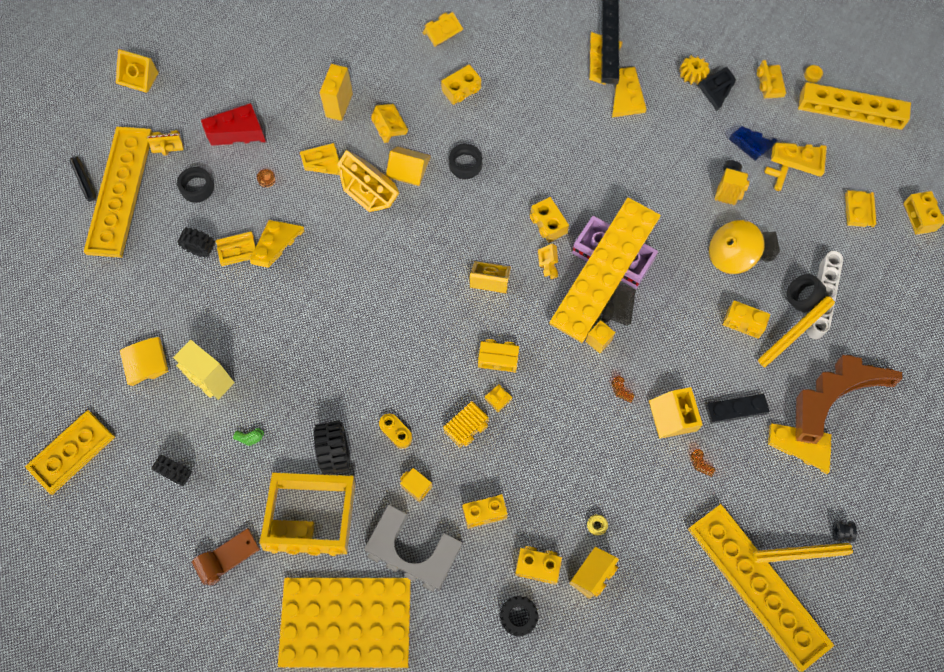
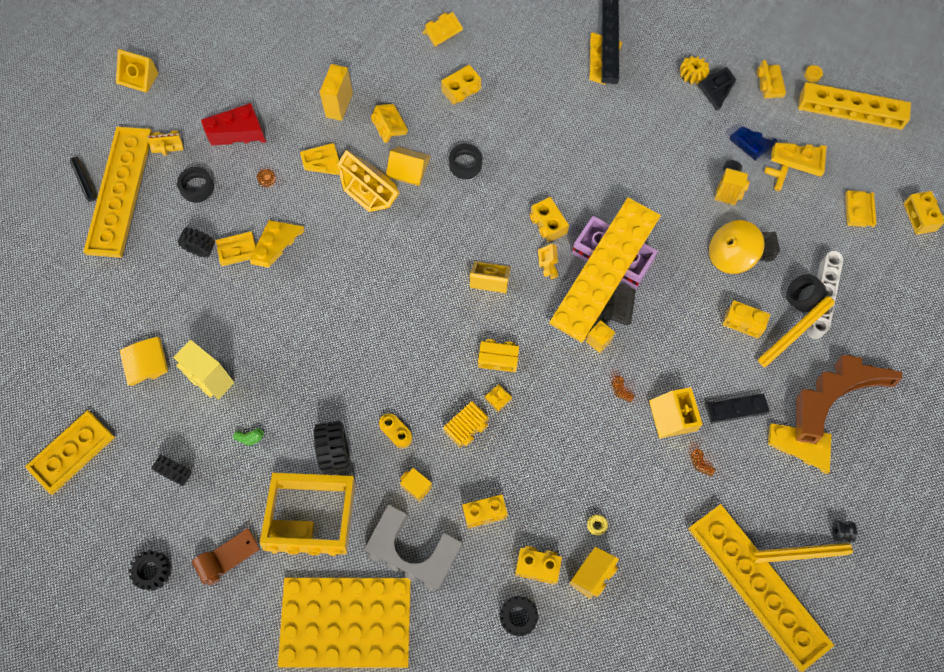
(140, 562): none -> black tyre
(628, 94): yellow wing -> none

